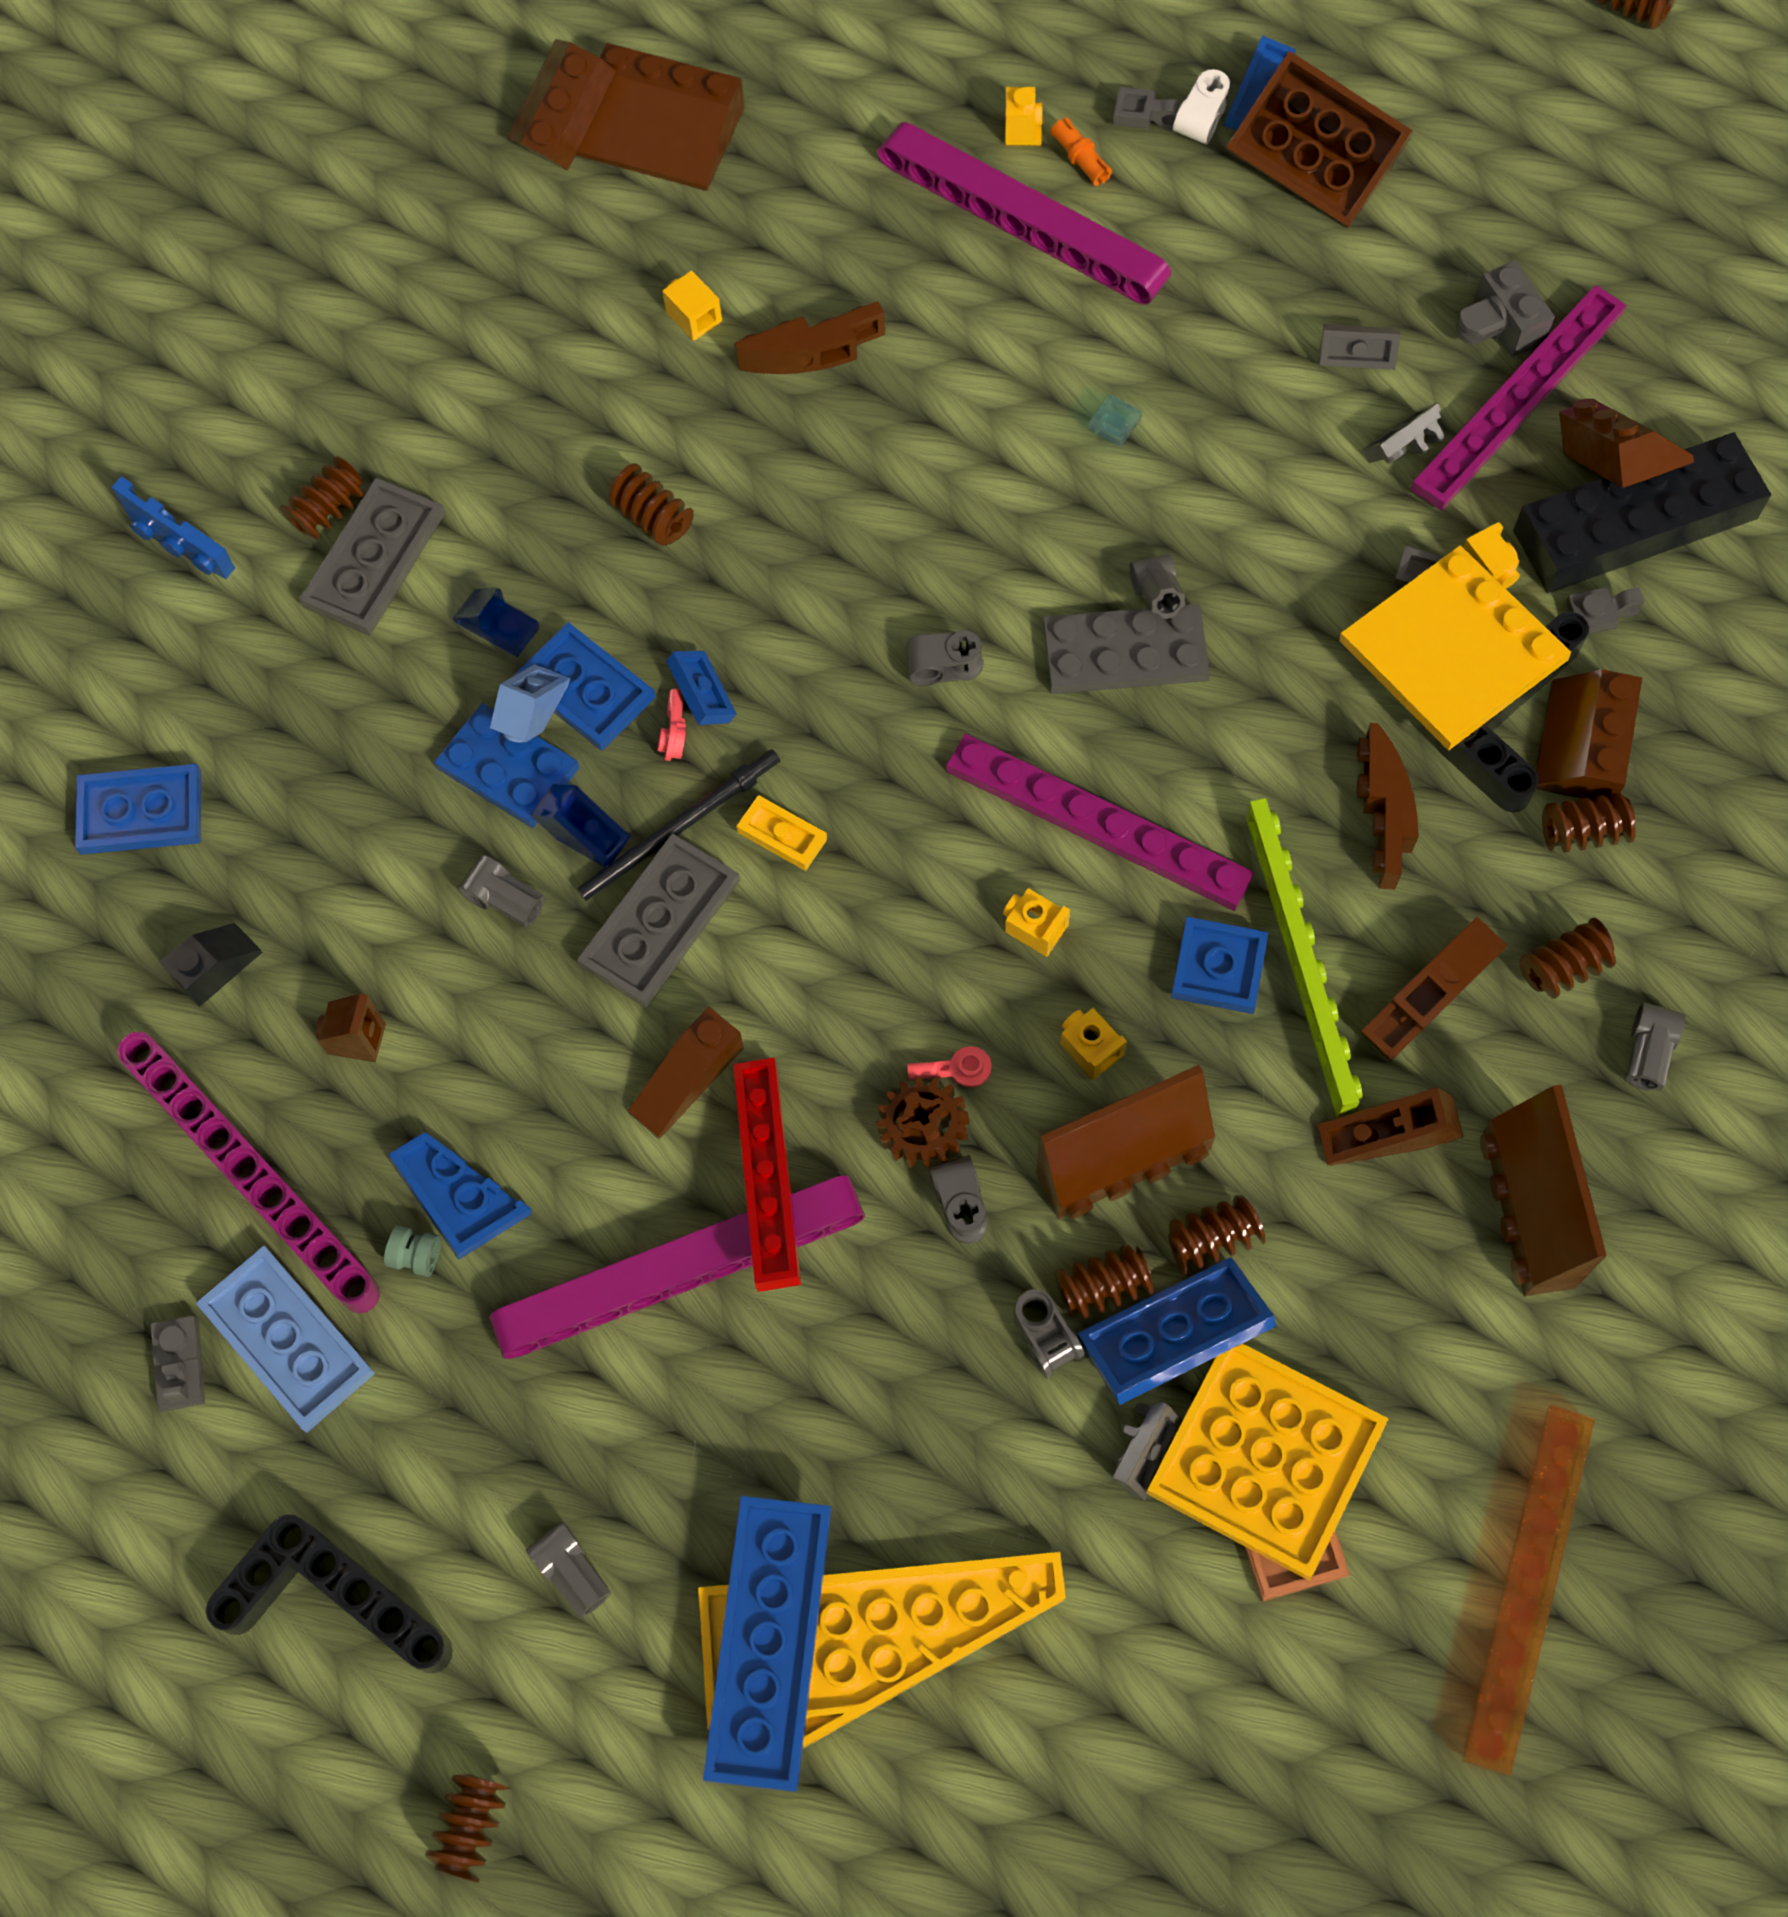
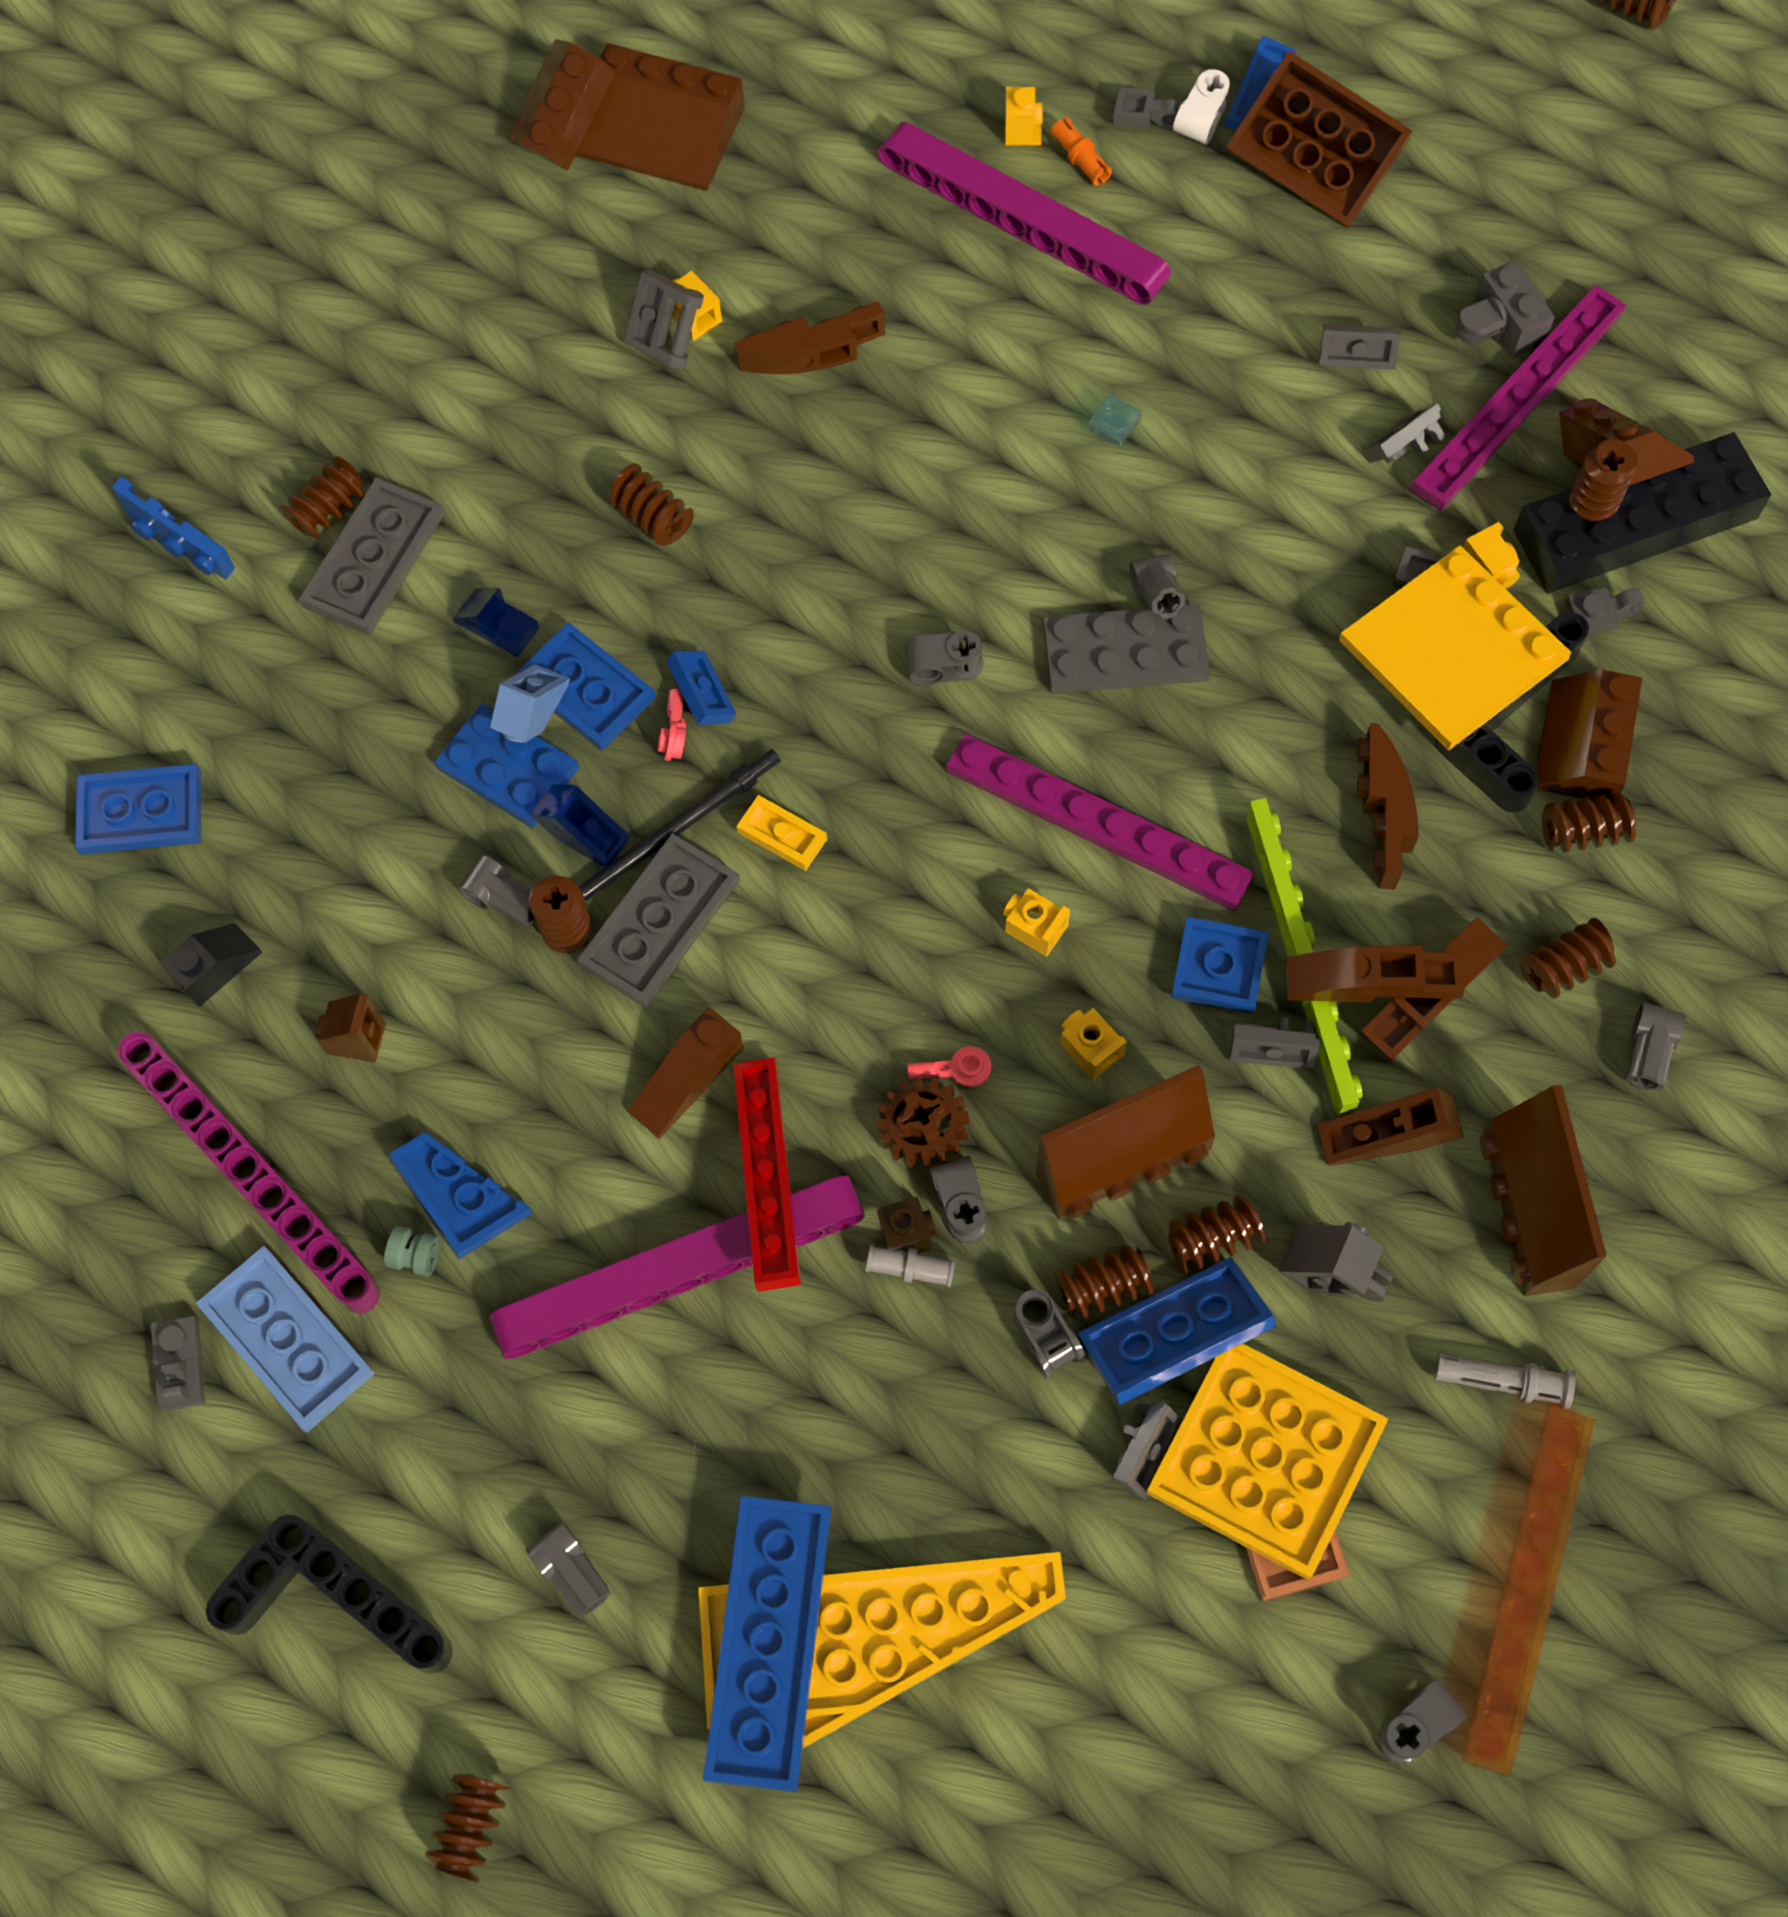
(561, 913): none -> reddish brown piece
(653, 314): none -> dark grey plate
(906, 1225): none -> dark brown bracket
(910, 1265): none -> light grey pin
(1275, 1047): none -> dark grey plate
(1336, 1261): none -> dark grey brick
(1373, 972): none -> reddish brown slope
(1427, 1719): none -> dark grey piece
(1524, 1381): none -> light grey pin
(1603, 480): none -> reddish brown piece

